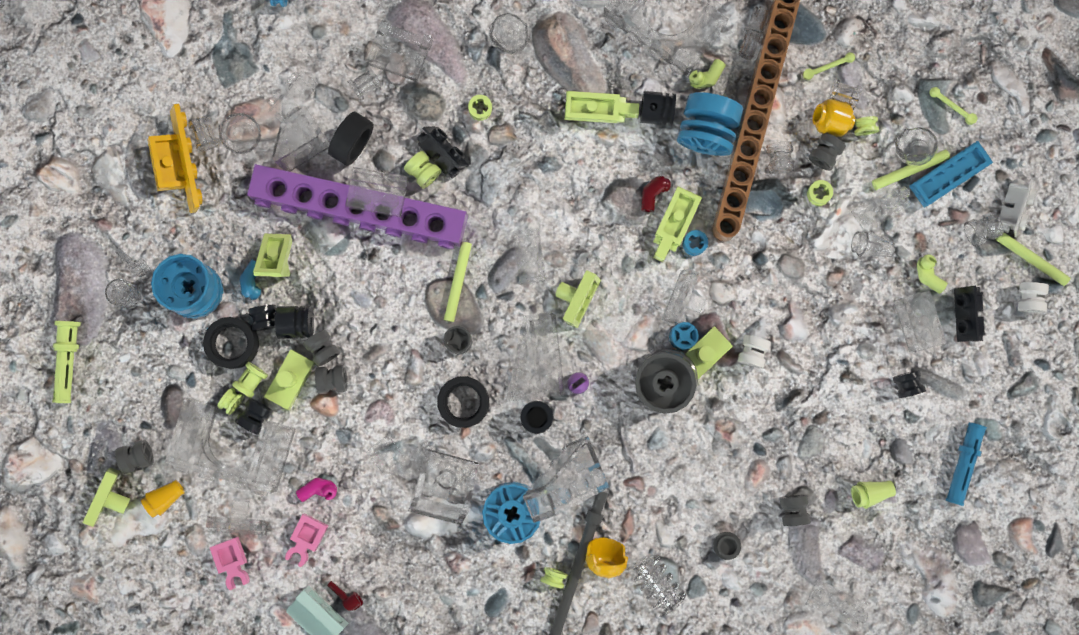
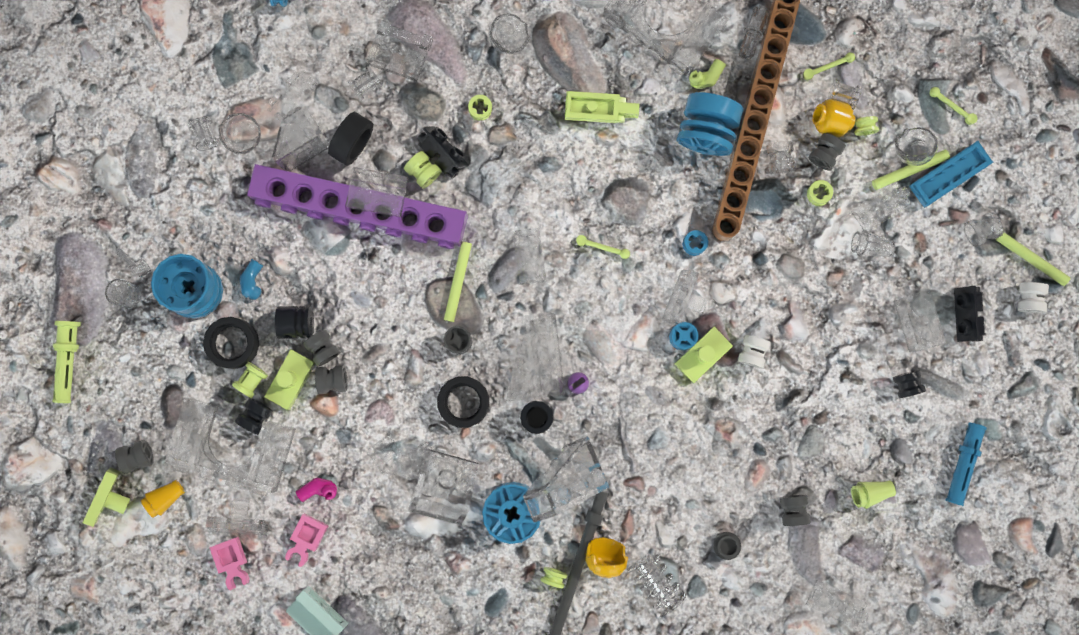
(172, 160): yellow bracket -> none
(230, 401): yellowish green bush -> none
(263, 317): black wheel -> none
(274, 256): yellowish green slope -> none
(350, 602): dark red hand -> none
(578, 297): yellowish green tile -> none
(581, 241): none -> yellowish green hinge
(651, 190): dark red arm -> none
(661, 396): dark grey wheel -> none
(664, 108): black piece -> none
(675, 222): yellowish green hinge -> none
(926, 274): yellowish green arm -> none
(1021, 197): white hinge -> none

